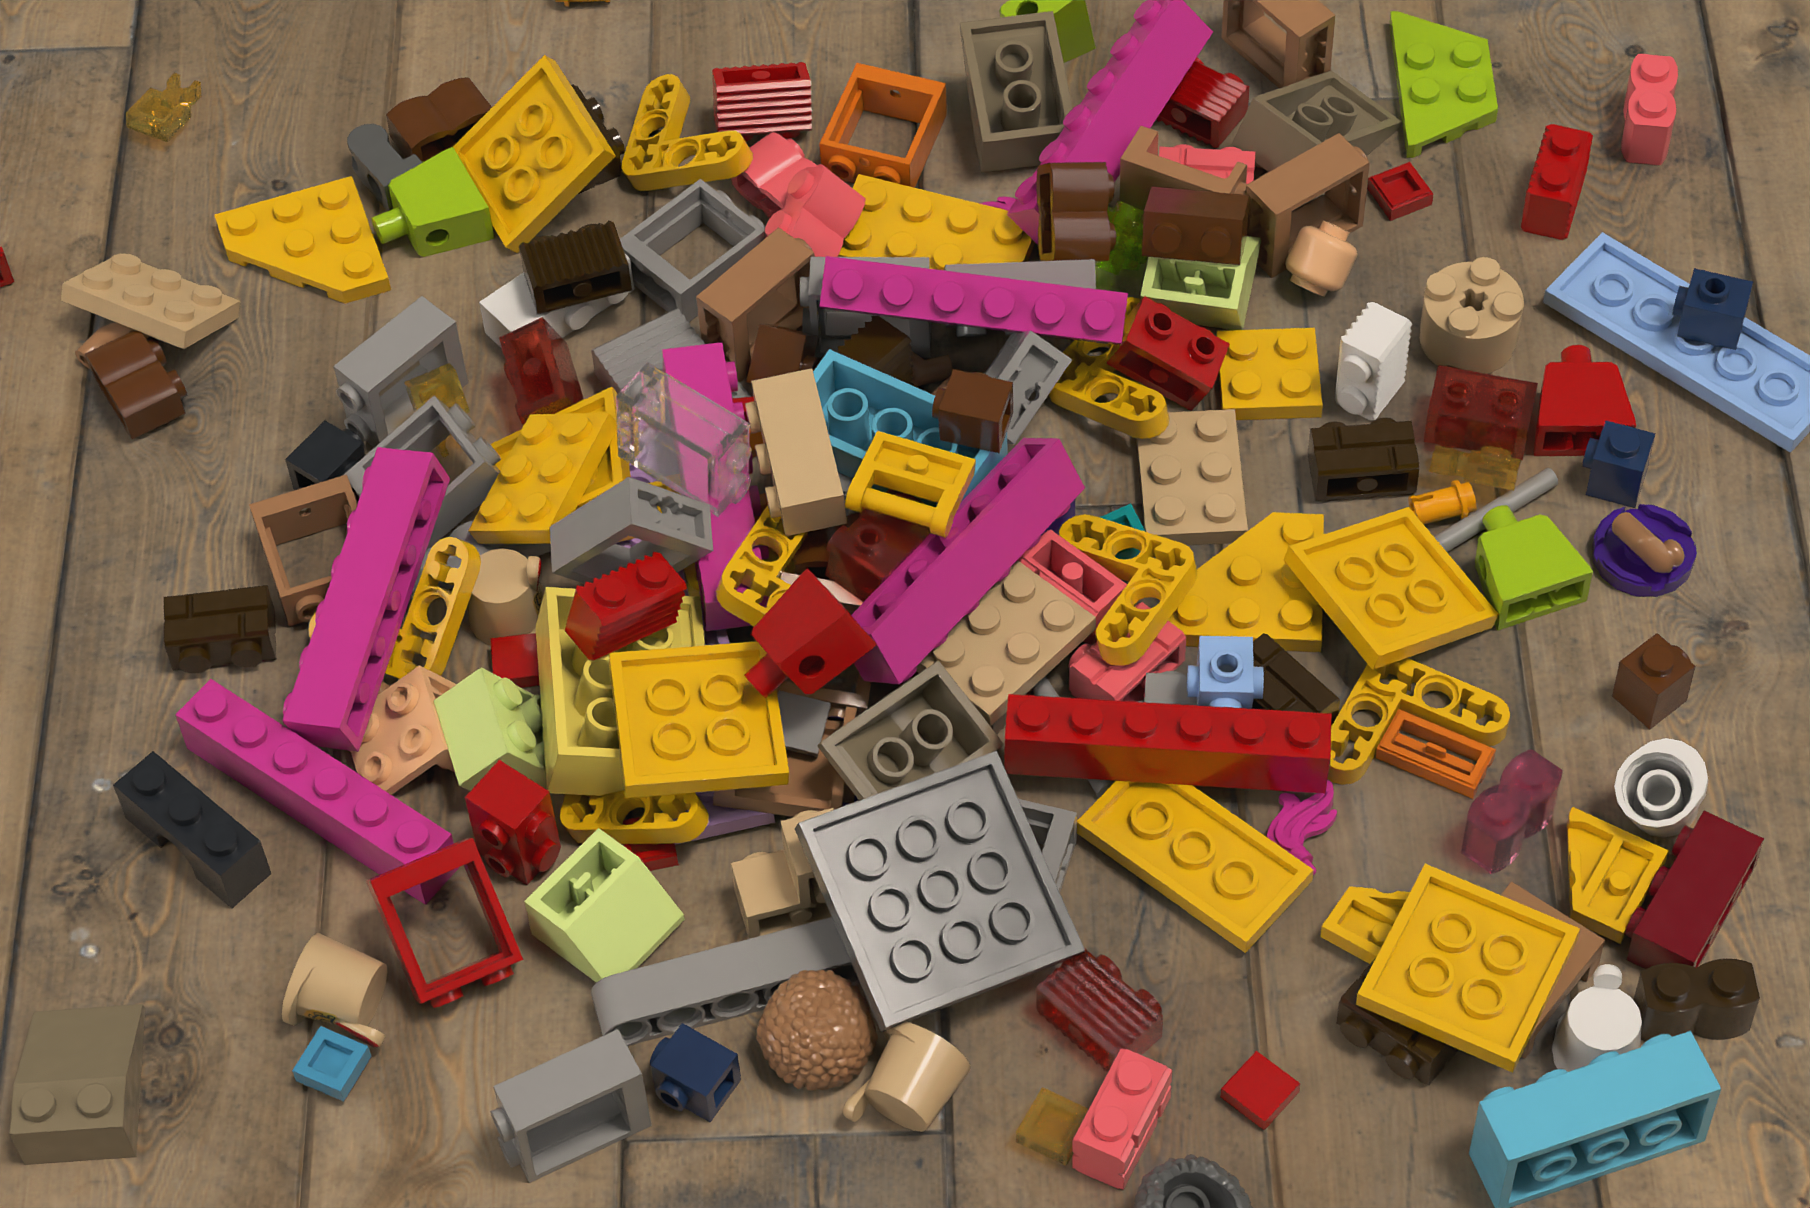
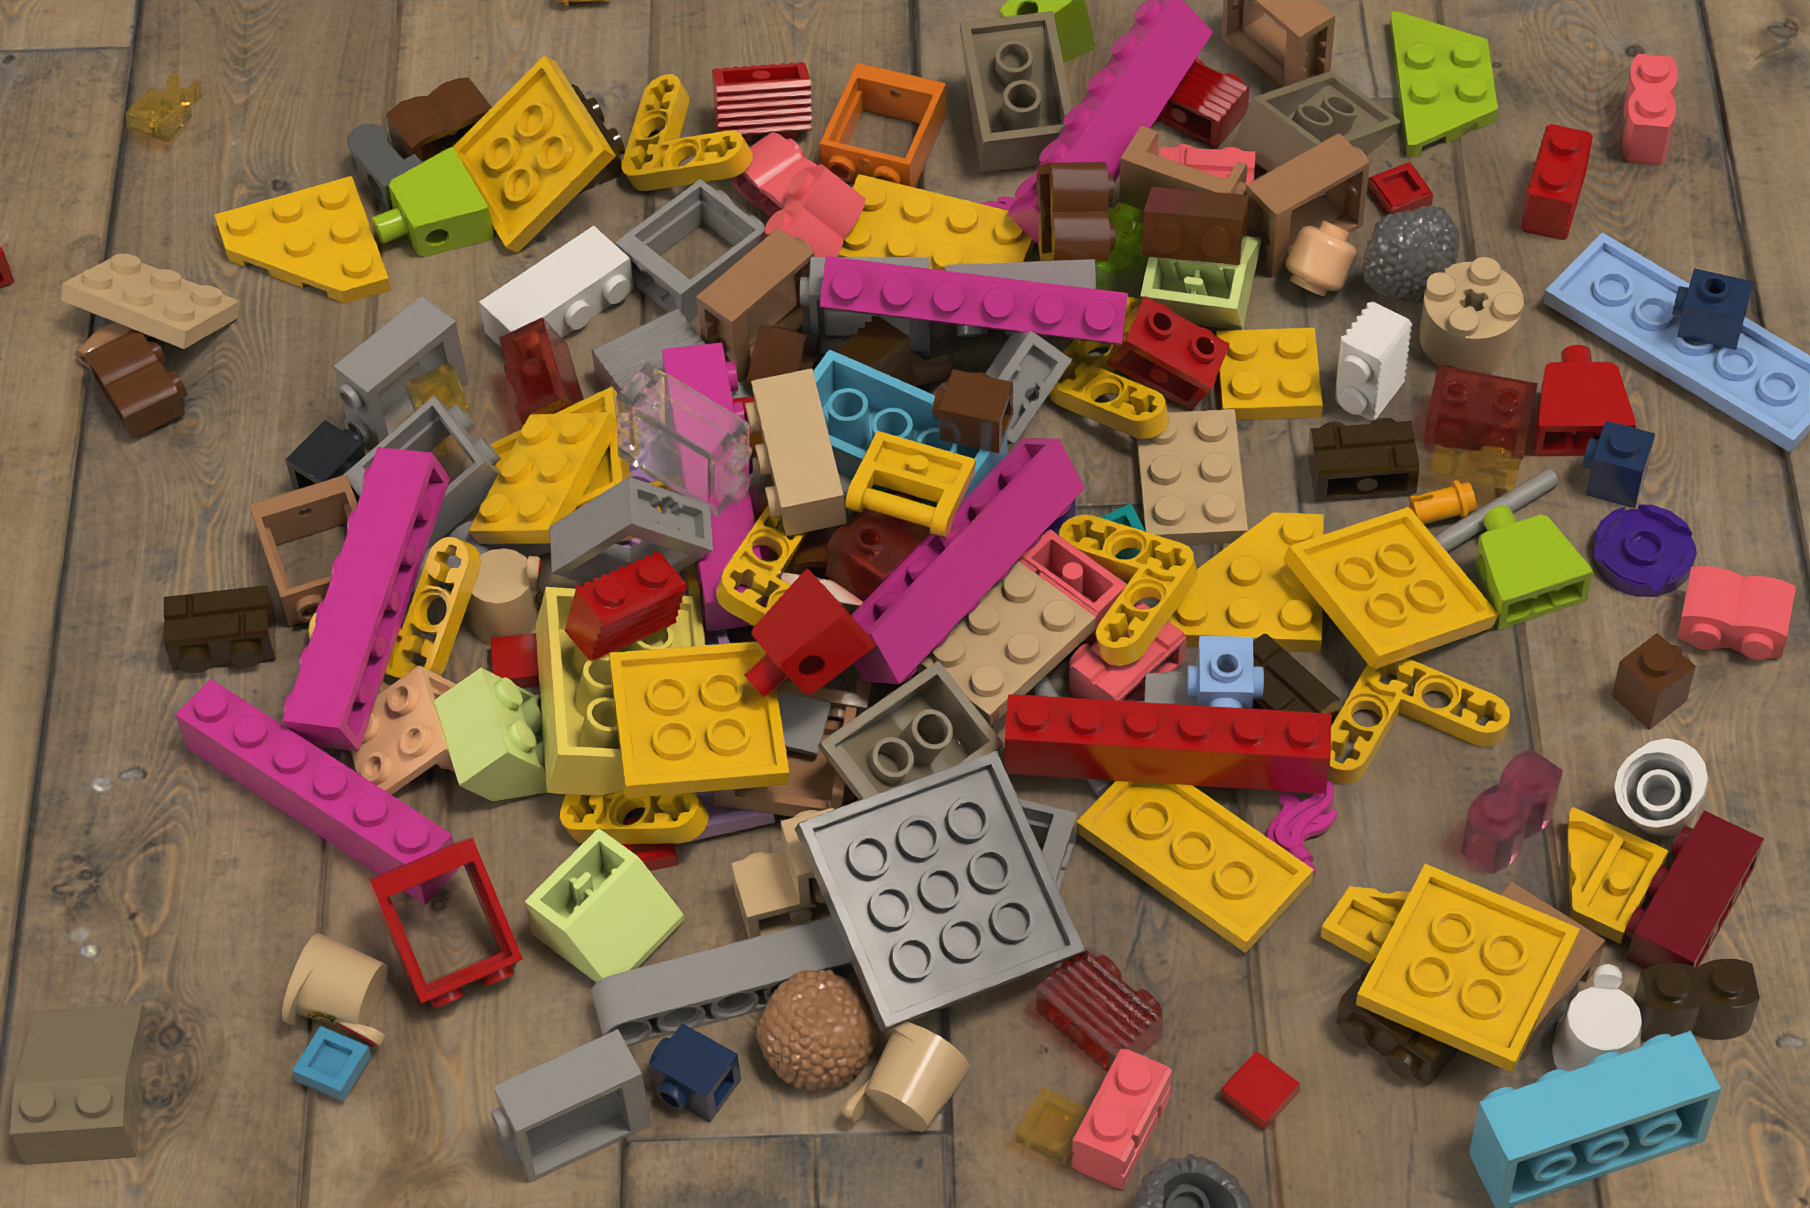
(175, 810): black arch -> none
(513, 823): red brick -> none
(575, 267): dark brown brick -> none
(1409, 250): none -> dark grey hair
(1430, 759): orange tile -> none
(1656, 554): medium nougat arm -> none
(1736, 612): none -> coral brick

